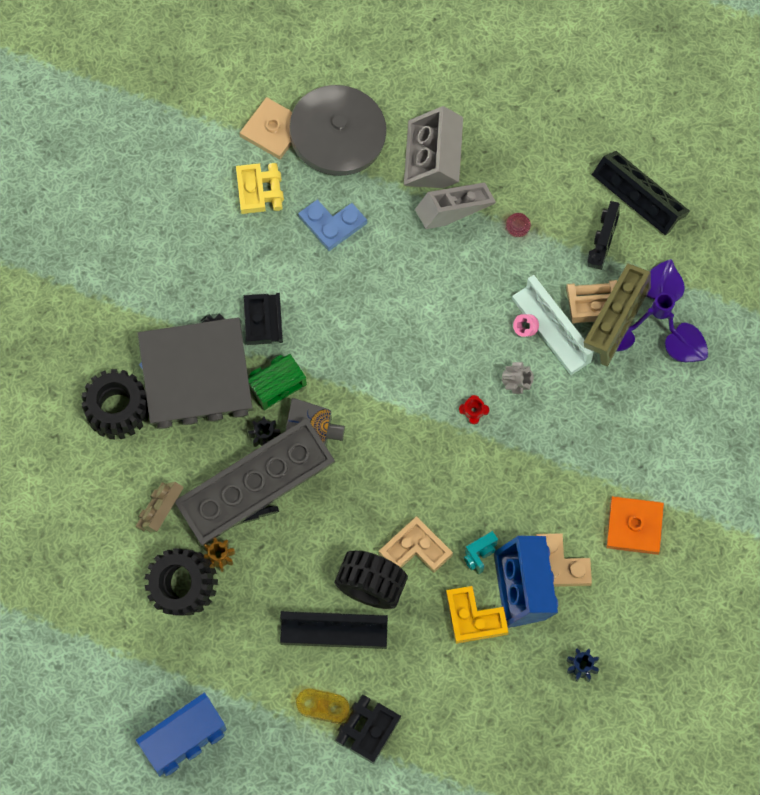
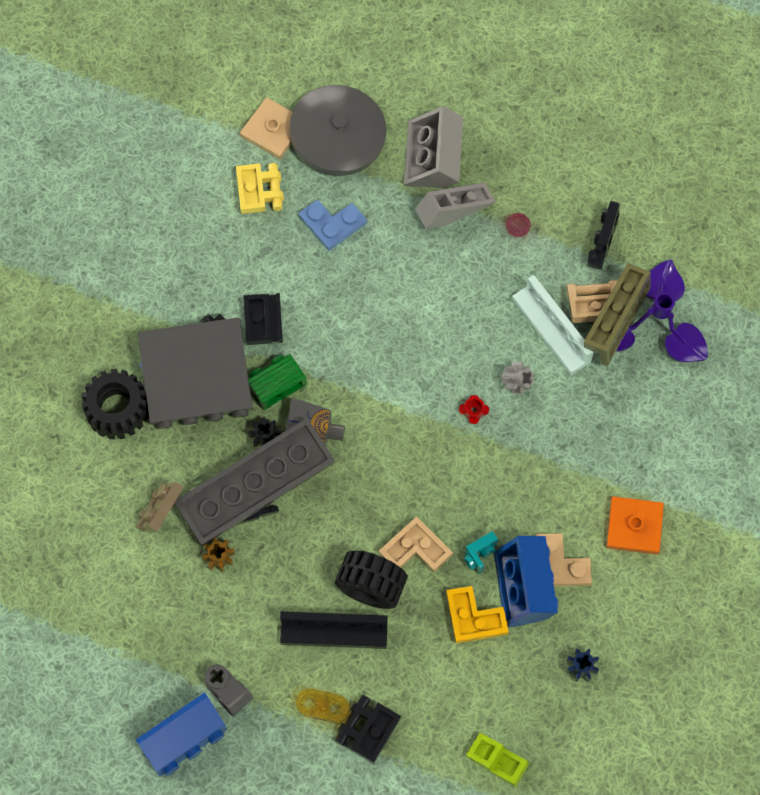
(161, 576): black tyre -> none
(230, 692): none -> dark grey piece
(497, 759): none -> lime slope
(519, 329): bright pink bush -> none
(639, 192): black fence -> none

